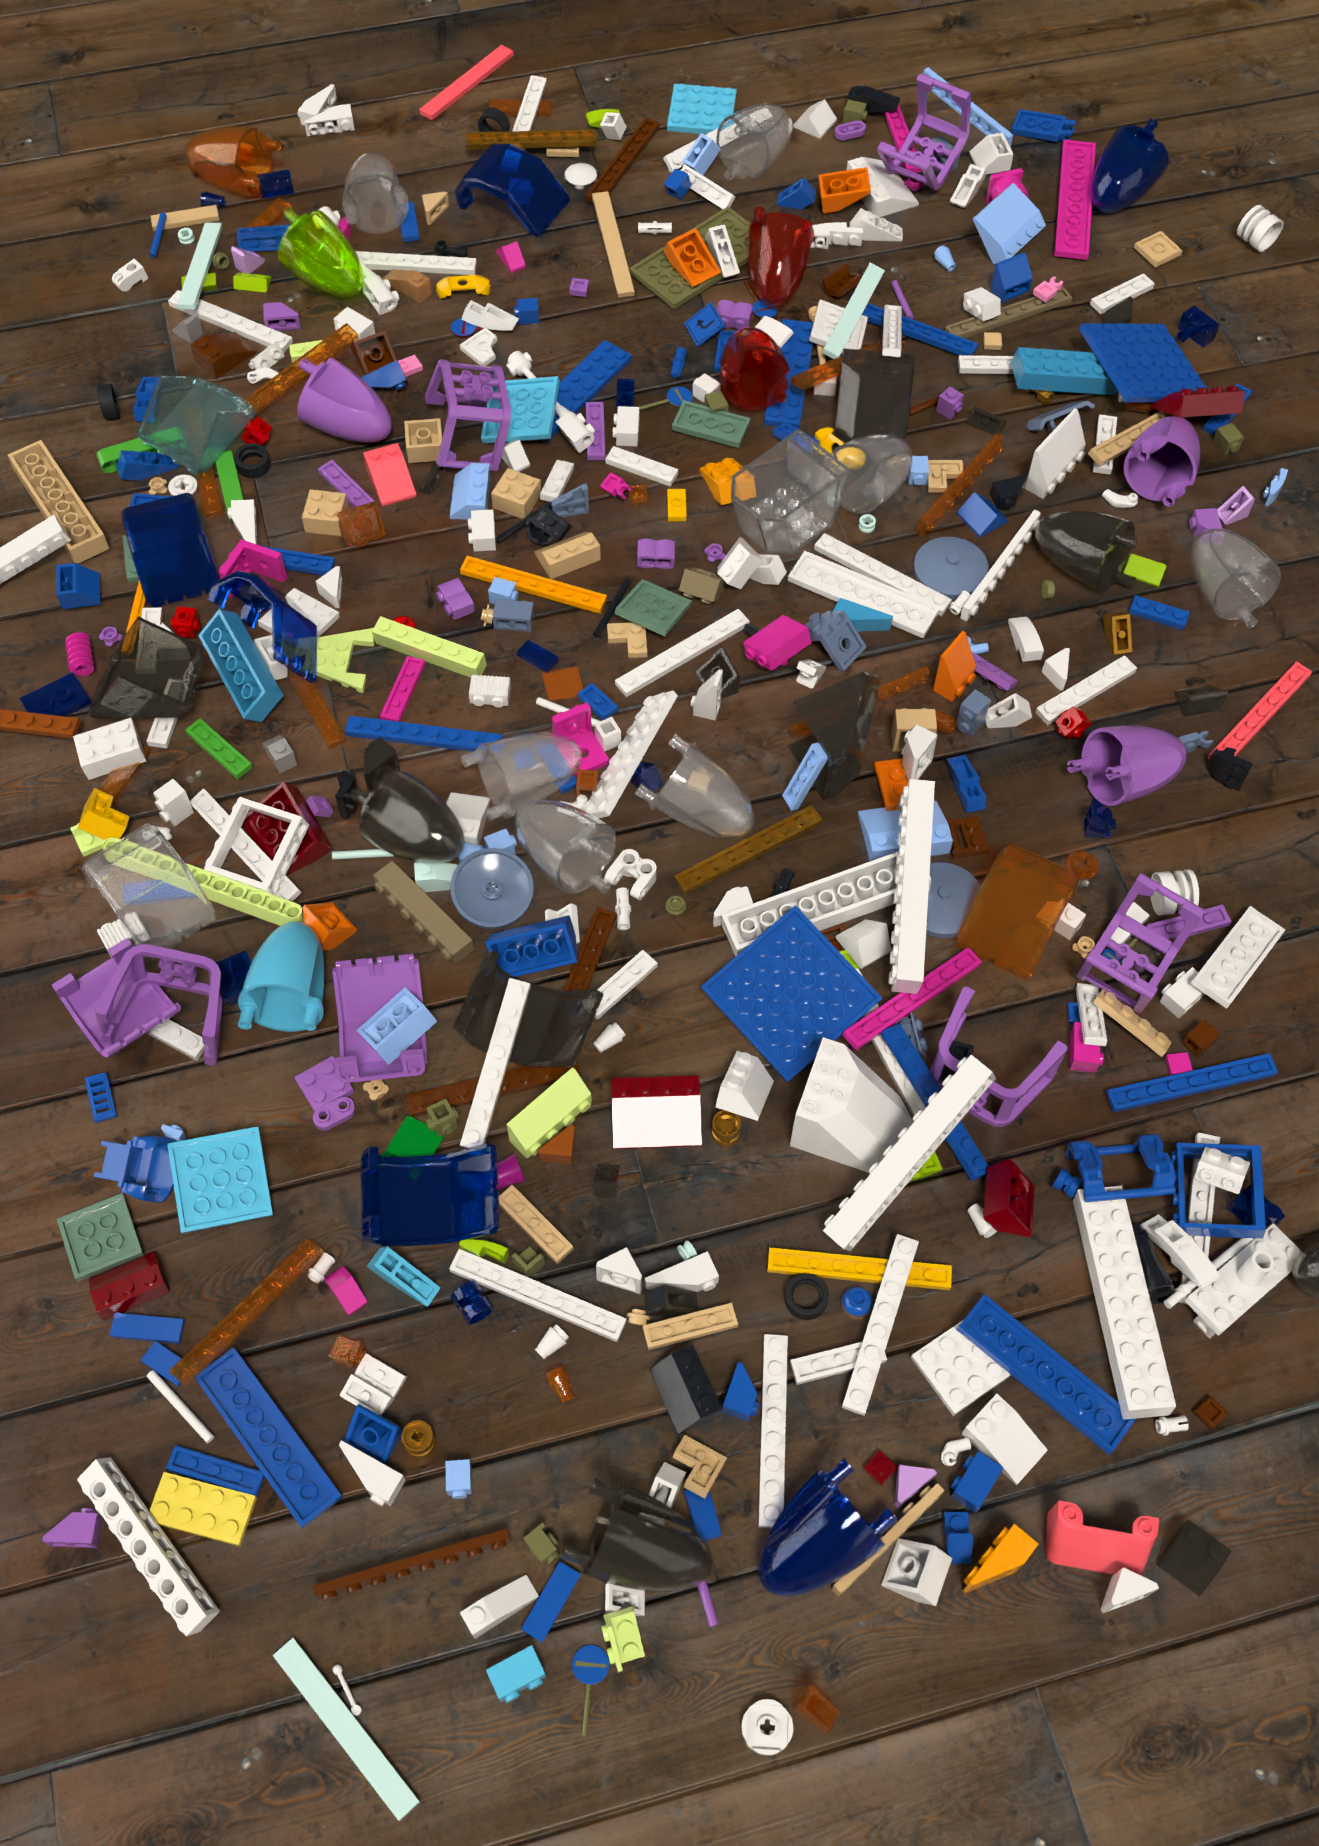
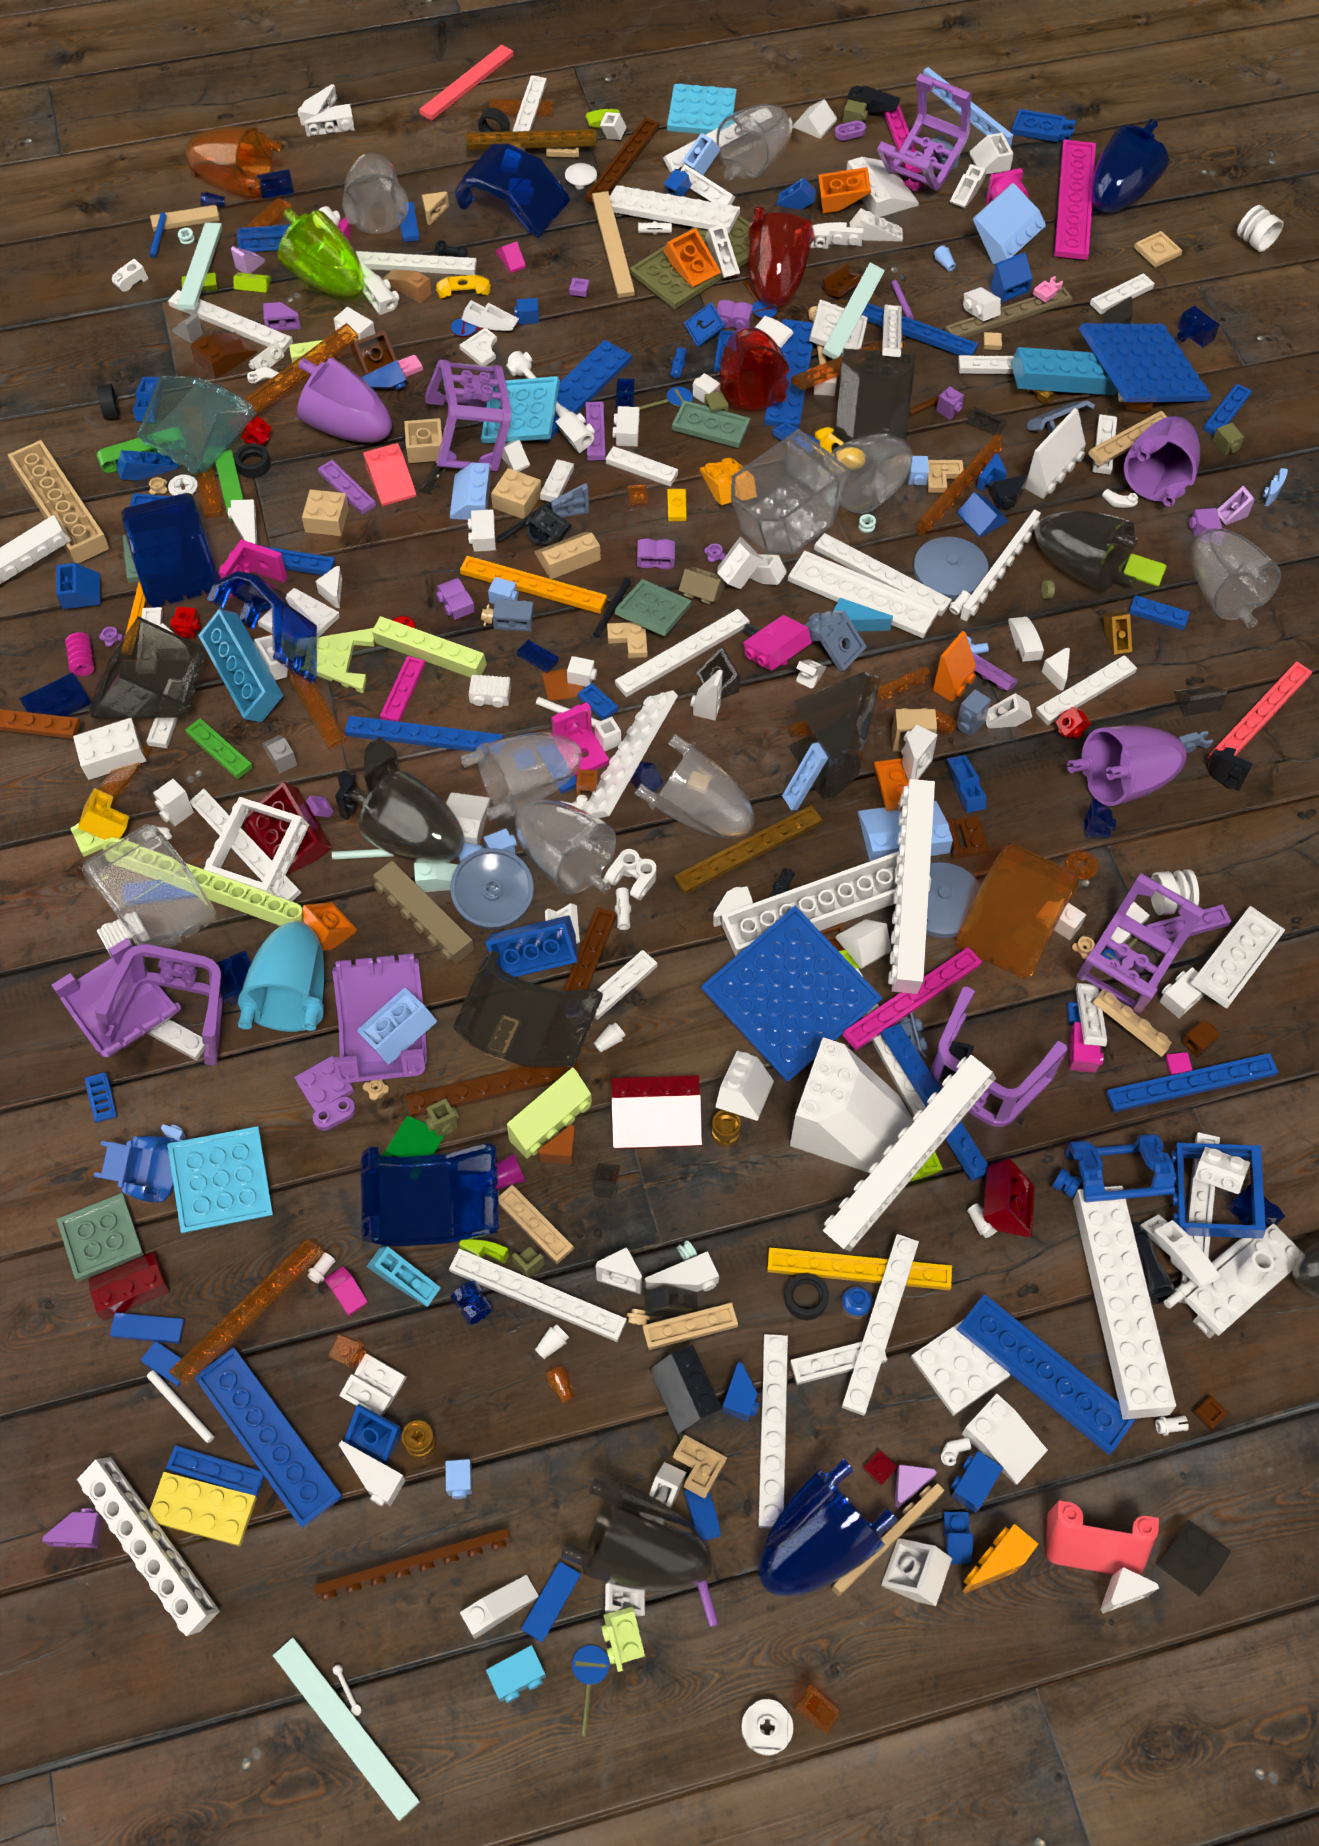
(220, 260): olive plate -> none
(361, 524): clear orange slope -> none
(495, 1063): white plate -> none
(542, 1545): olive brick -> none
(581, 671): none -> white brick
(615, 485): dark pink plate -> none
(673, 208): none -> white plate
(675, 905): olive plate -> none
(993, 472): none -> blue slope
(1202, 402): dark red slope -> none

